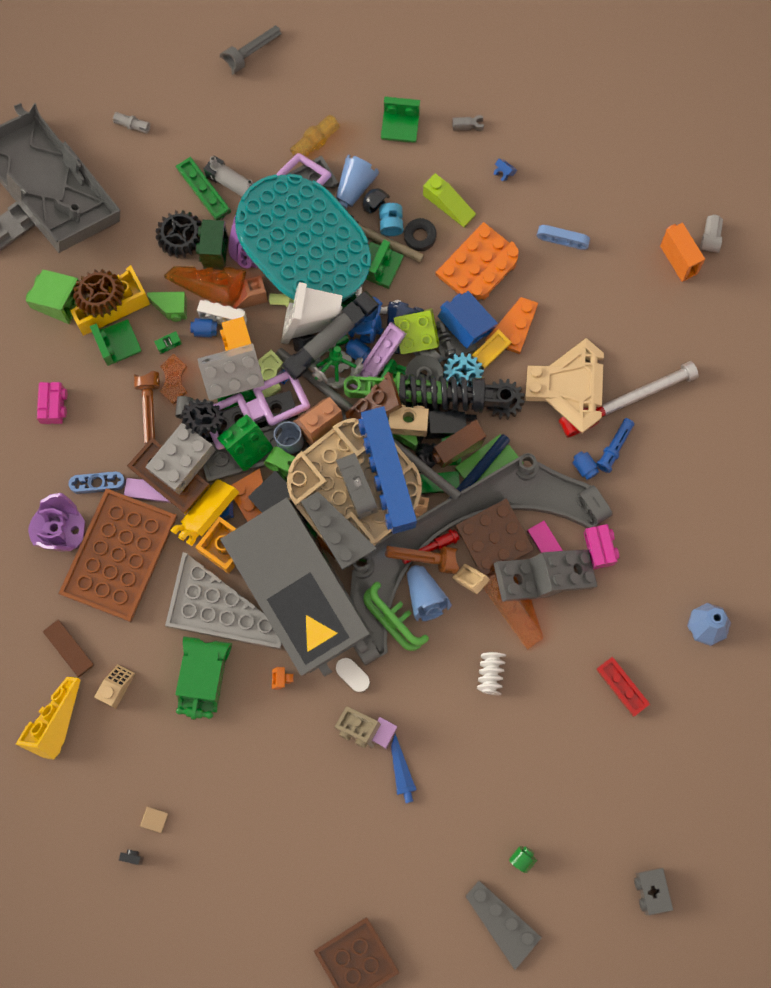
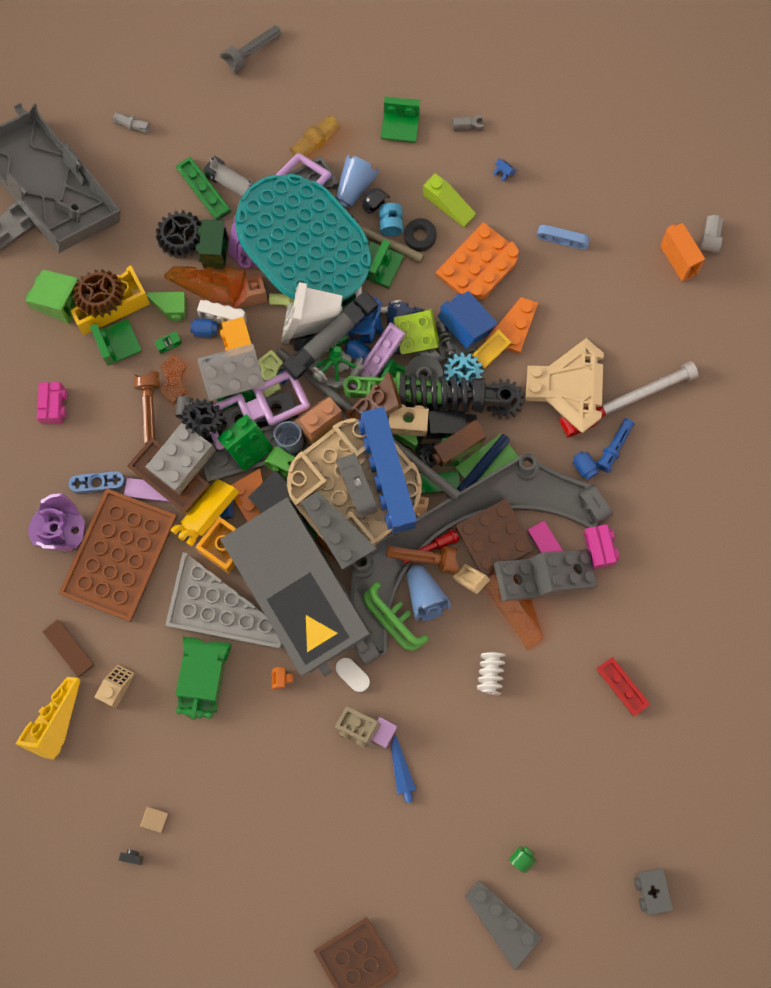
(709, 624): medium blue cone -> none

